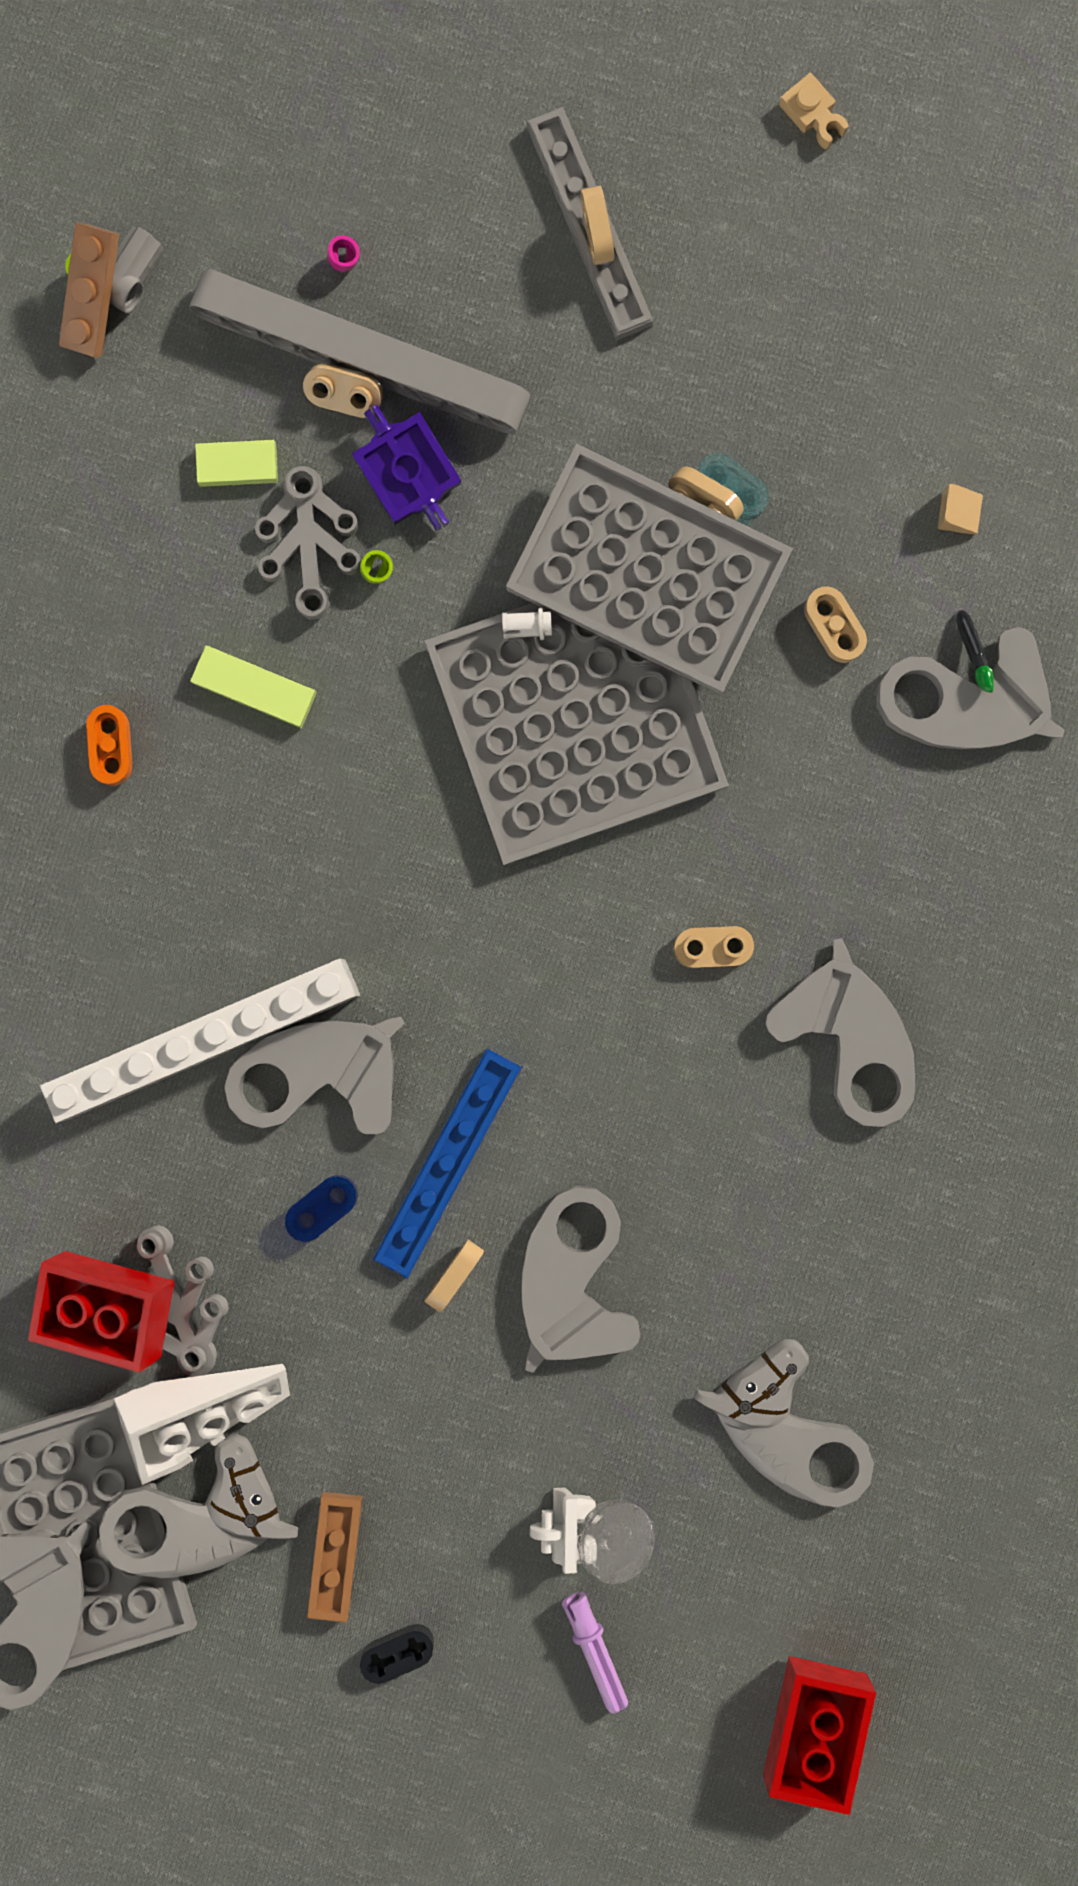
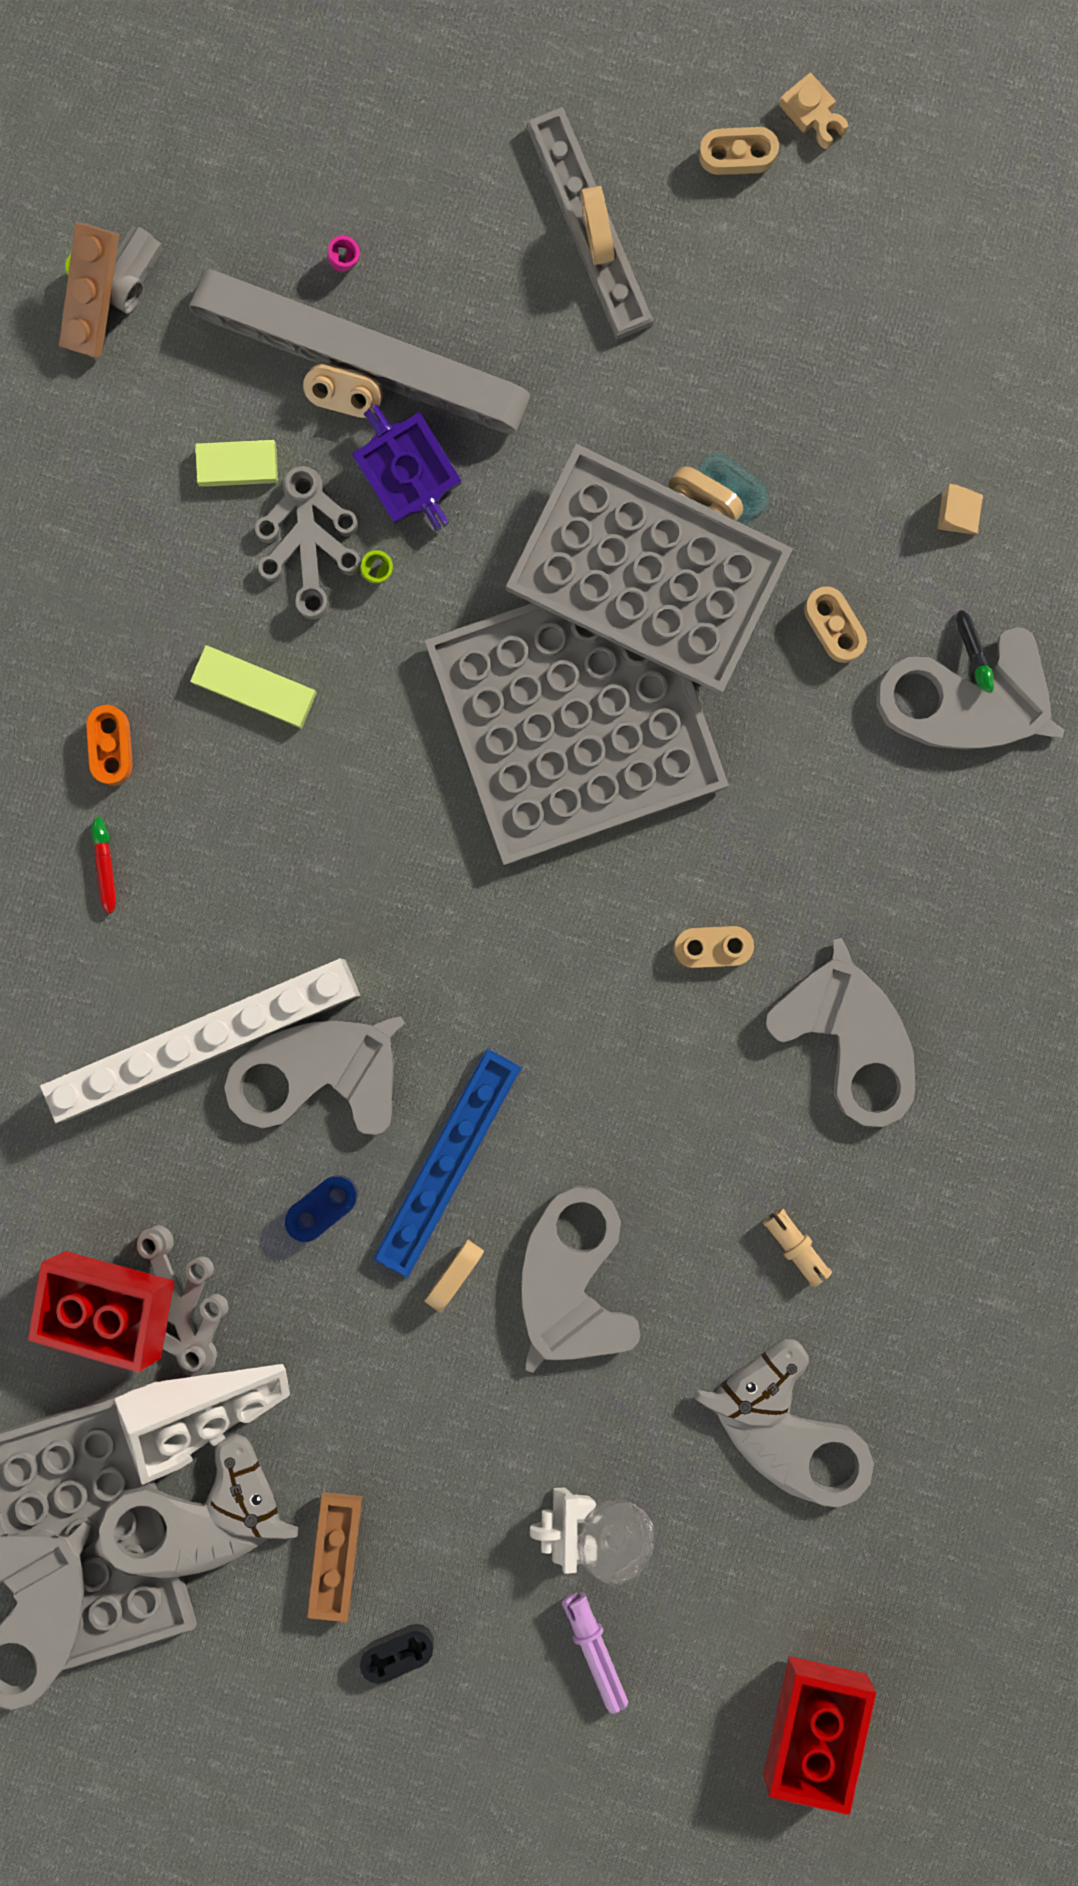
(104, 868): none -> red piece
(527, 624): white pin -> none
(737, 146): none -> tan plate
(797, 1247): none -> tan pin

